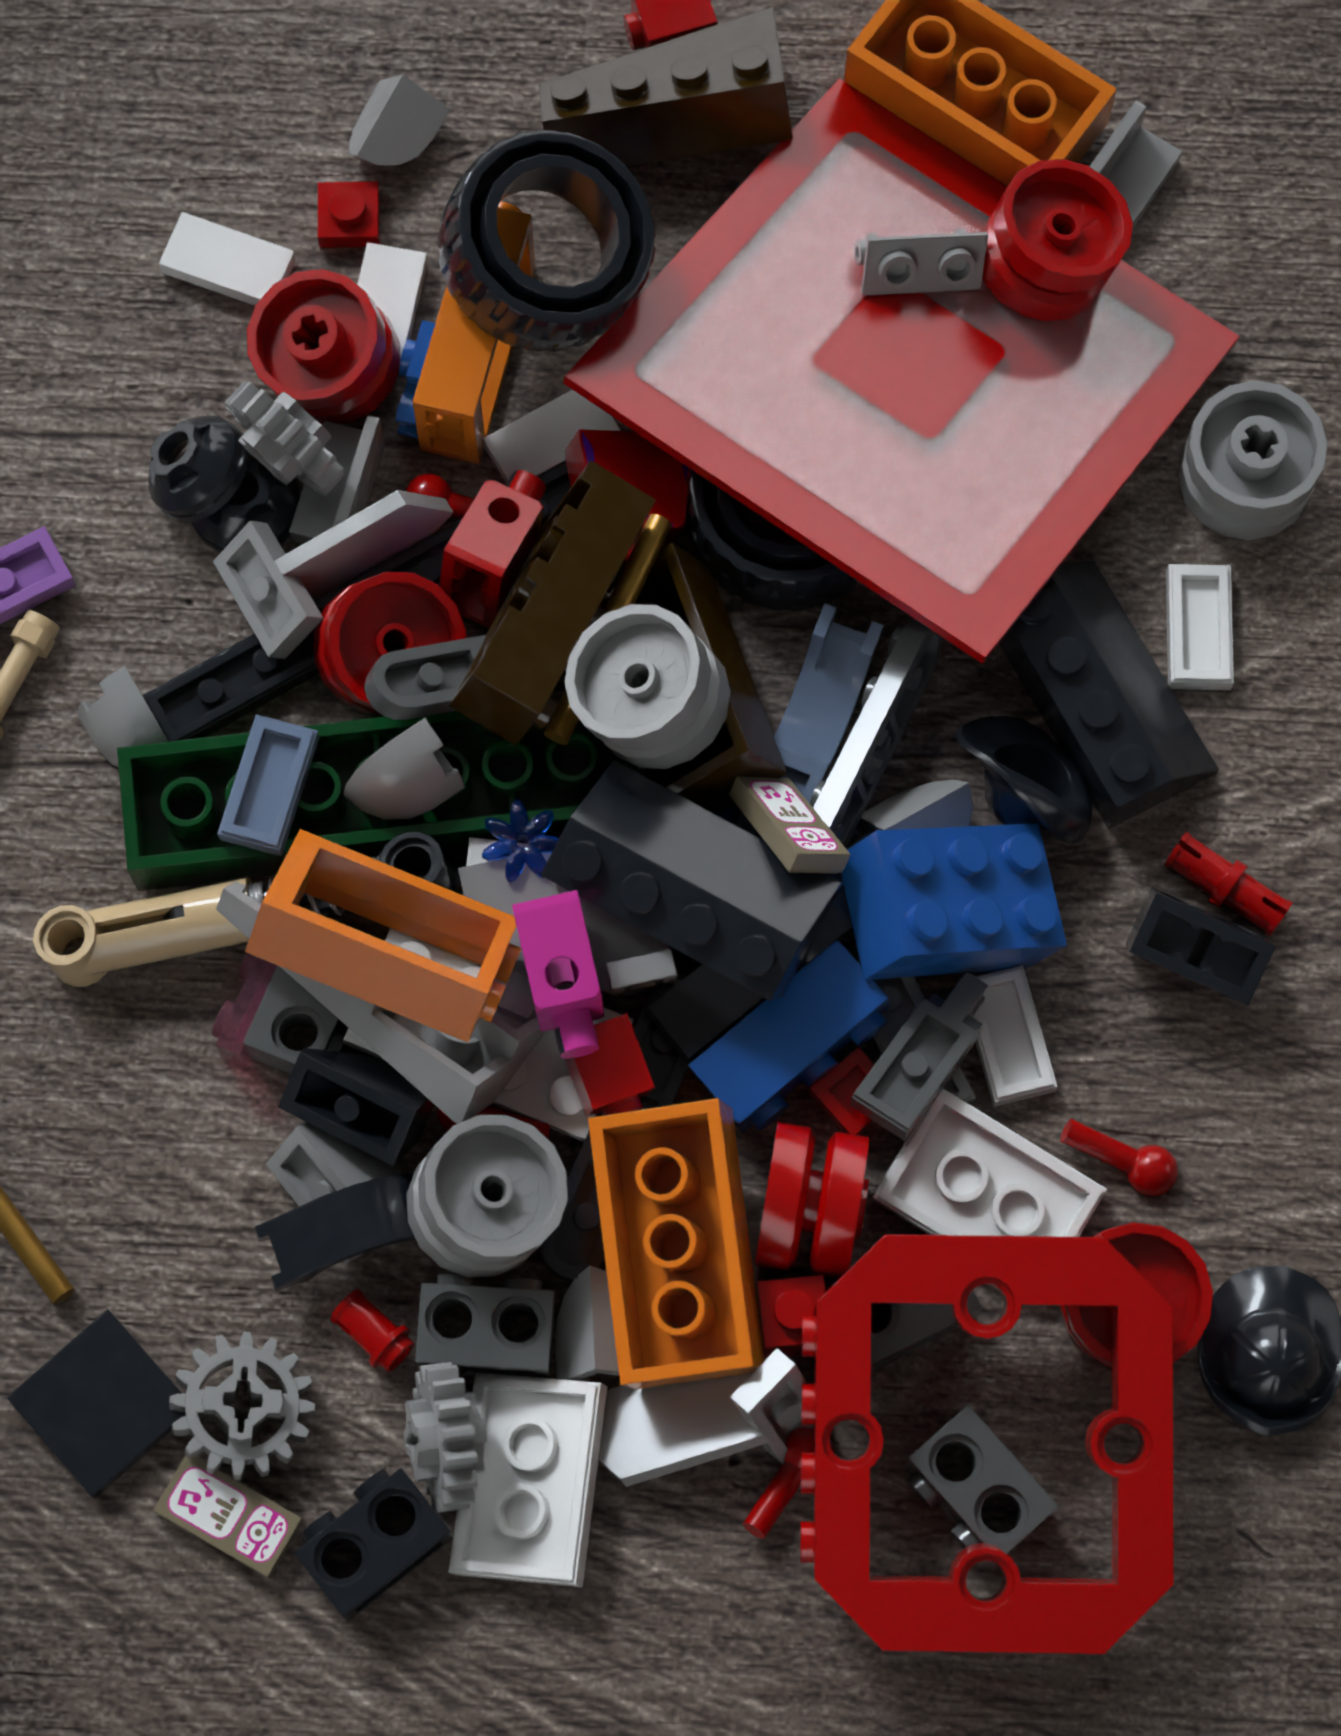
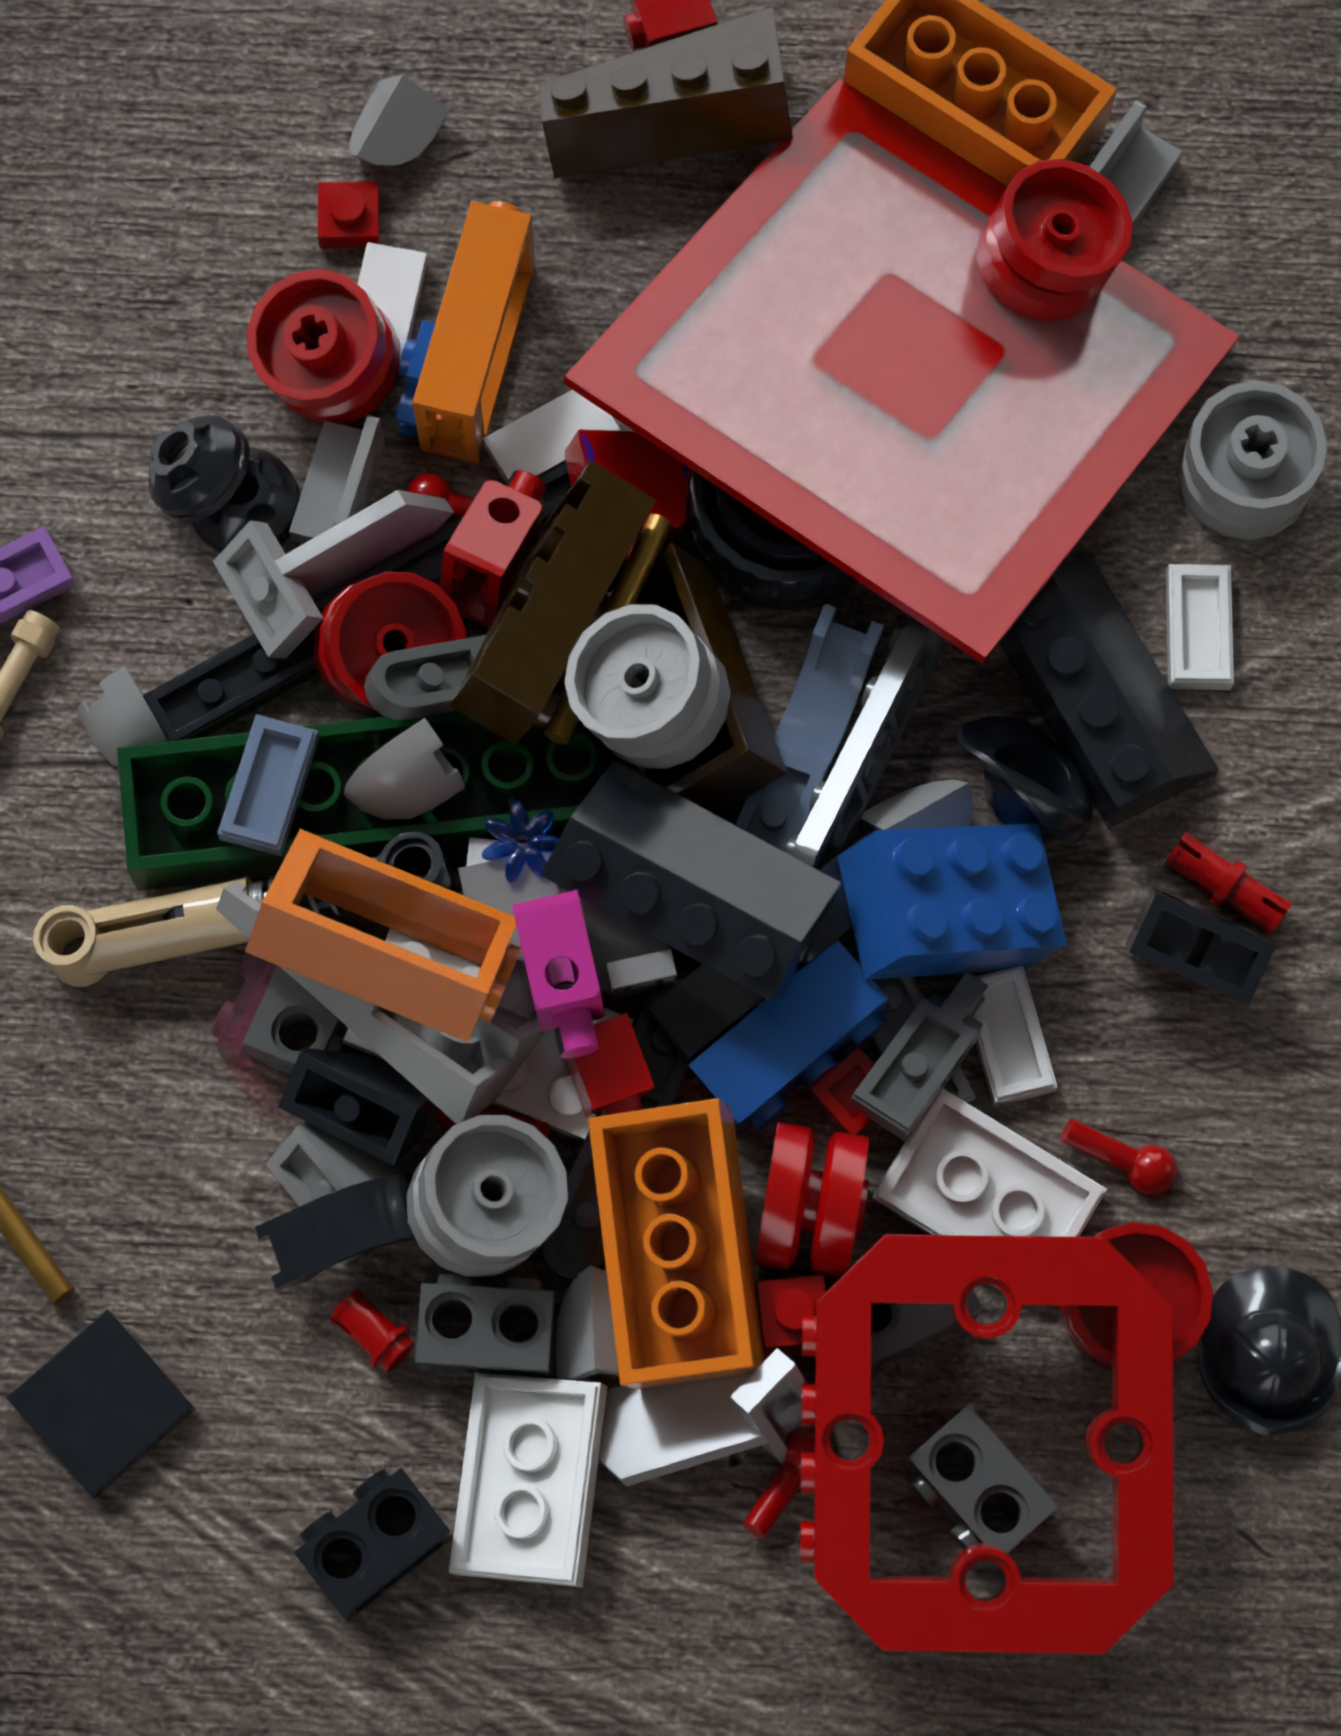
(224, 259): white tile -> none
(228, 1516): tile -> none
(272, 1404): light grey gear -> none
(284, 438): light grey gear -> none
(444, 1437): light grey gear -> none
(496, 290): black tyre -> none
(789, 825): dark tan tile -> none
(921, 262): light grey hinge -> none

